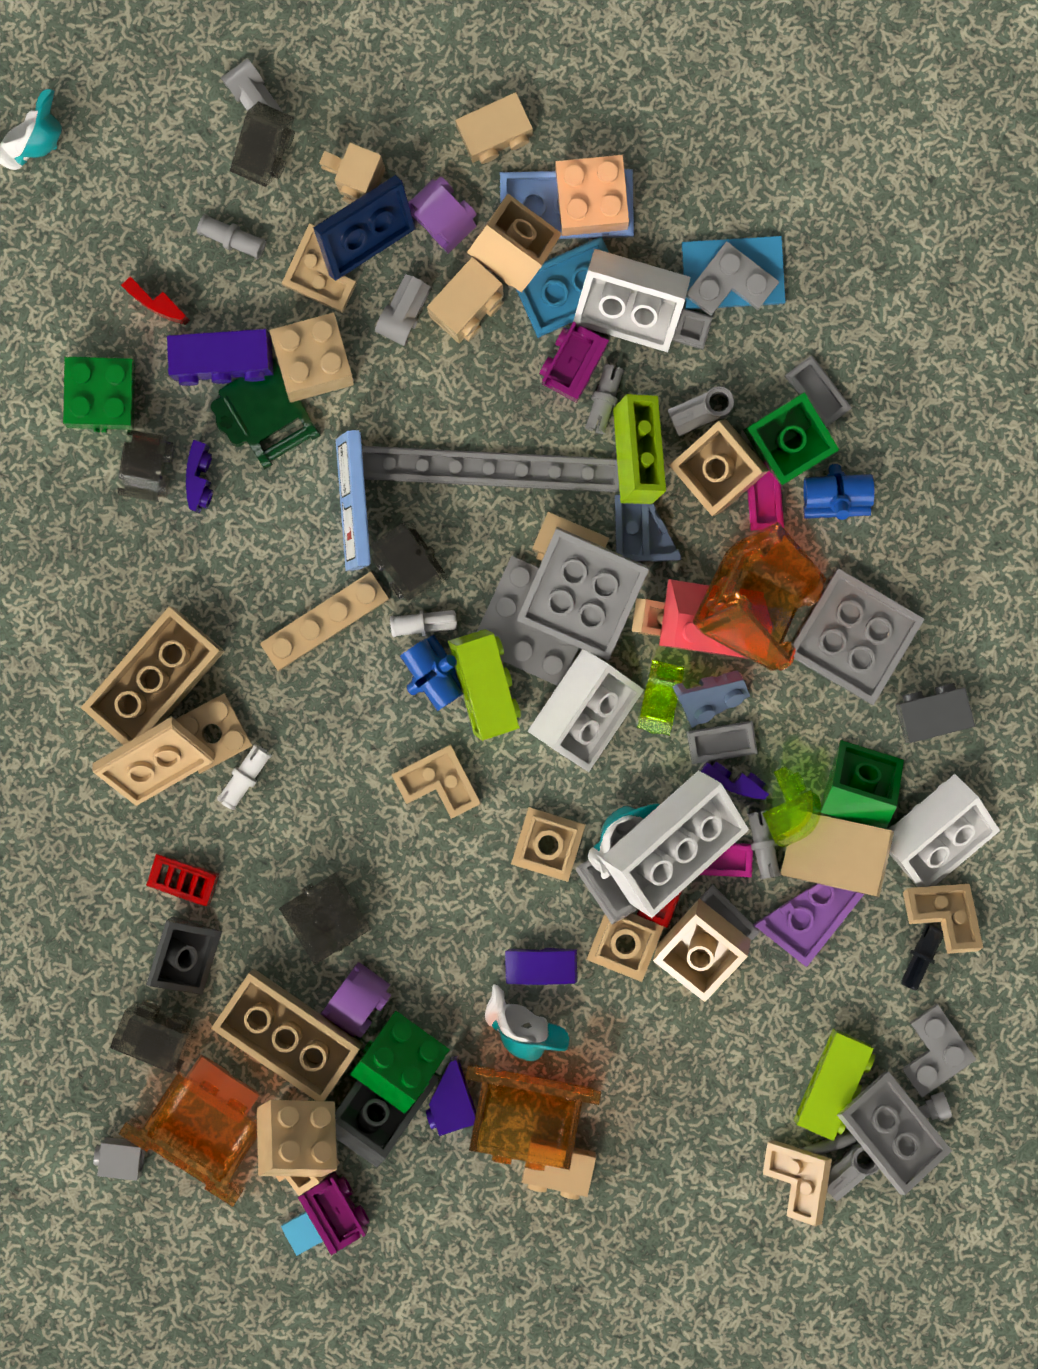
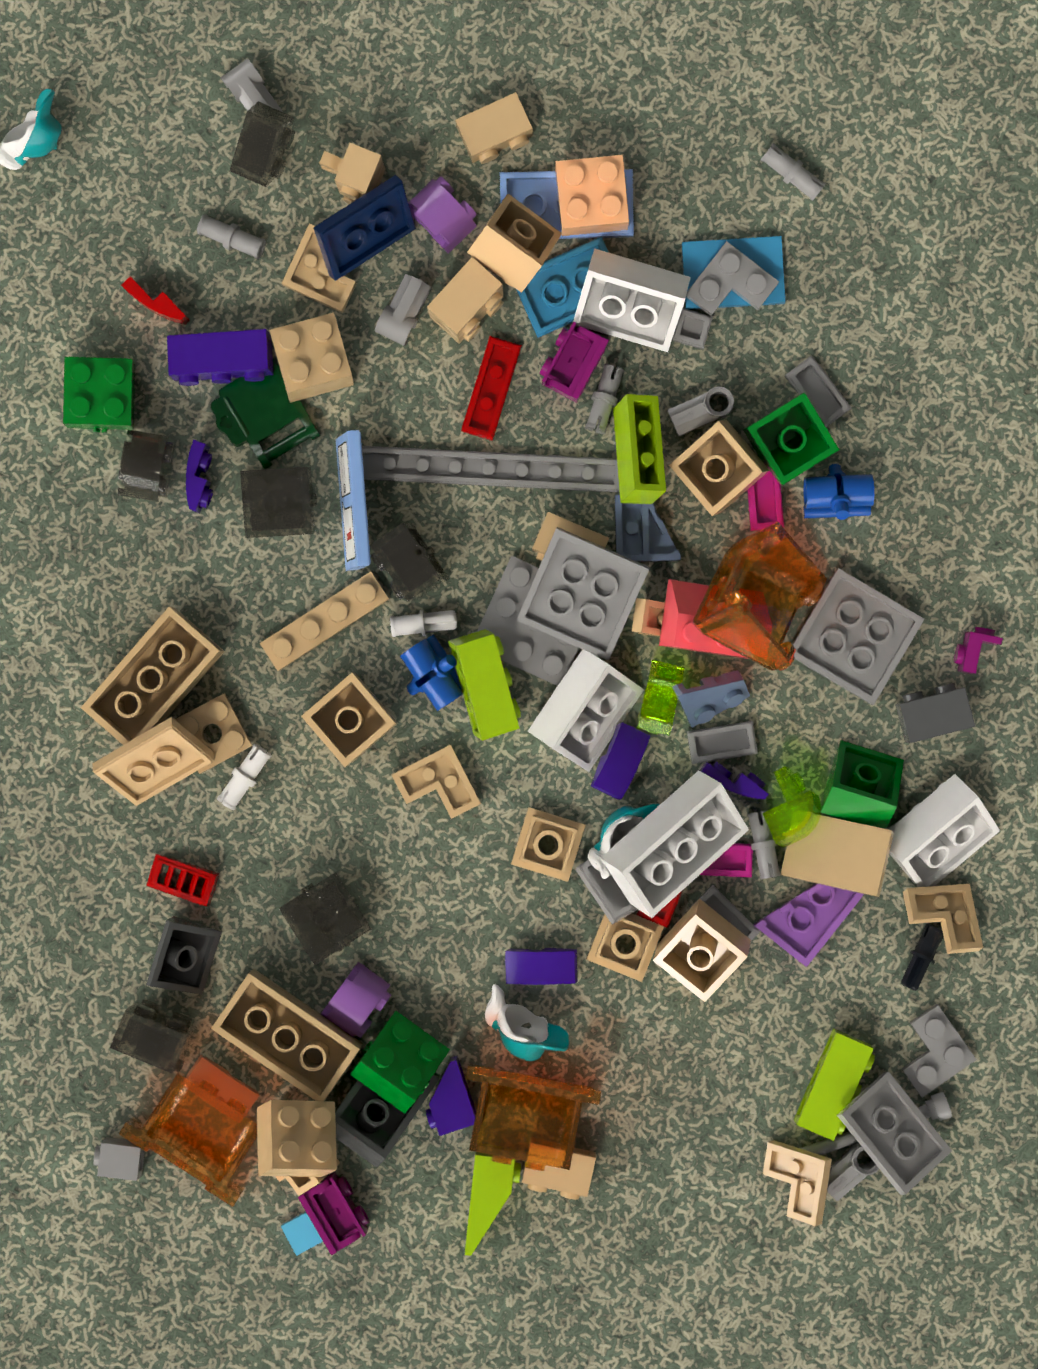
(278, 502): none -> clear smoke brick
(349, 719): none -> tan brick
(489, 1192): none -> lime slope
(491, 388): none -> red tile
(621, 761): none -> dark purple slope
(793, 171): none -> light grey pin
(968, 653): none -> magenta bracket

